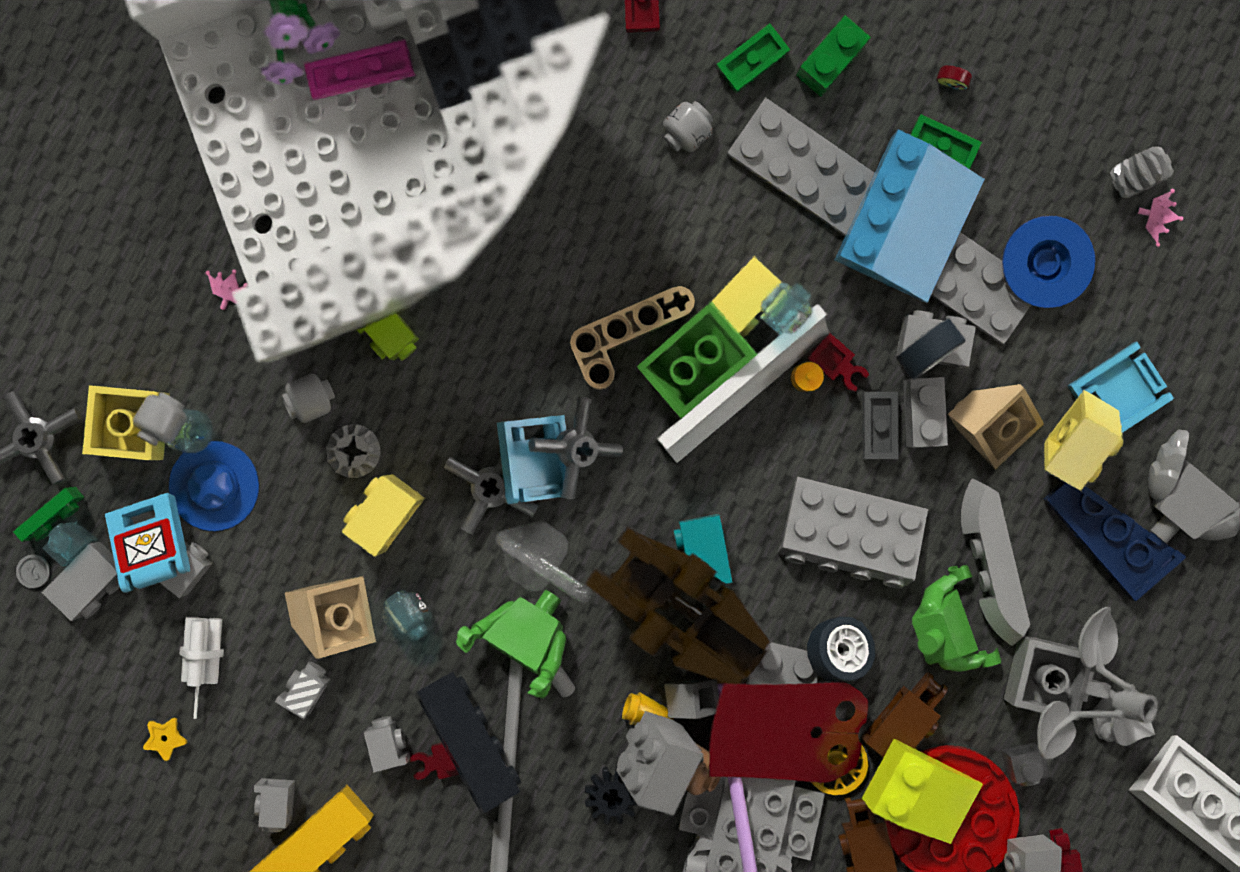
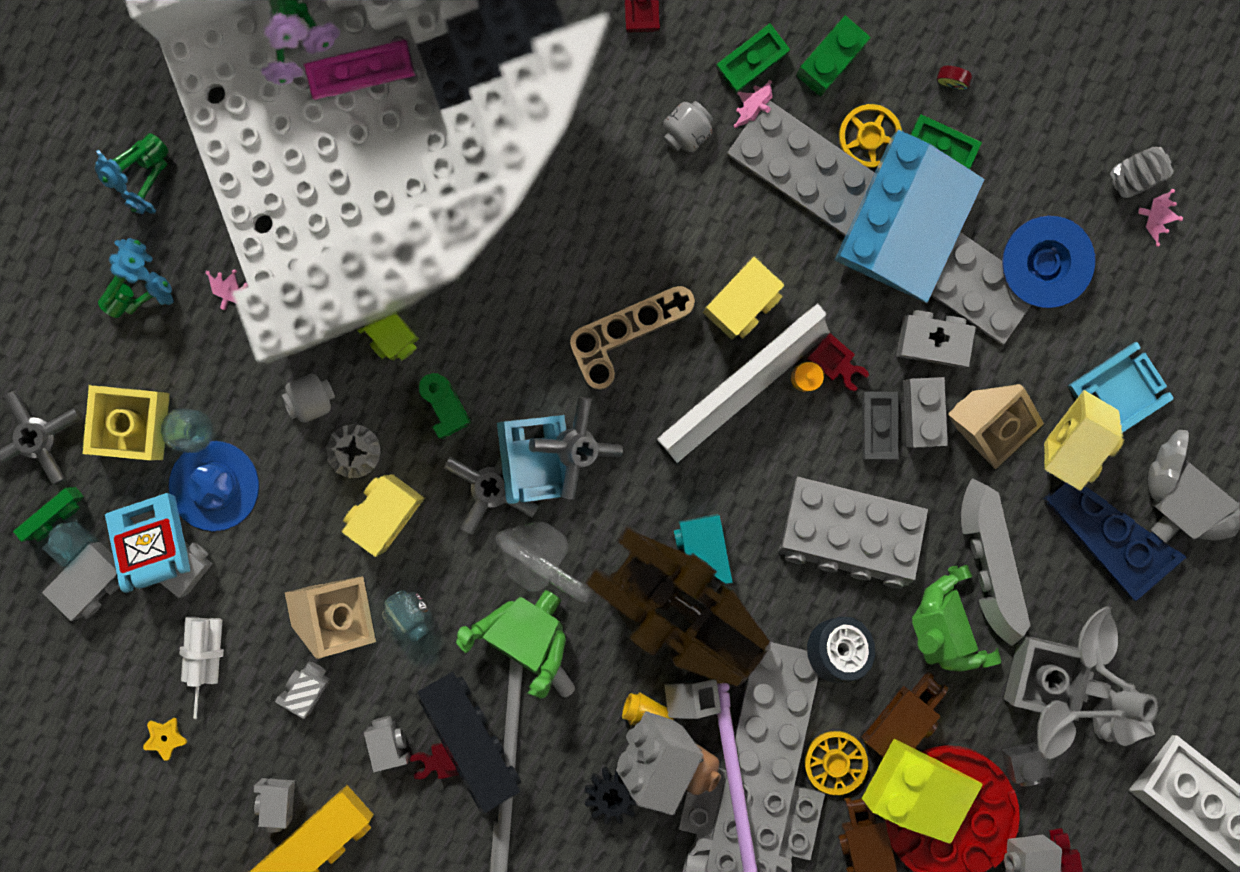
(33, 571): light grey piece -> none
(129, 265): none -> plant
(146, 153): none -> plant
(159, 419): light grey head -> none
(446, 404): none -> green leg
(696, 360): bright green slope -> none
(754, 103): none -> bright pink piece
(769, 728): dark red piece -> none
(786, 308): clear light blue head -> none
(870, 134): none -> yellow wheel
(931, 349): black wheel -> none

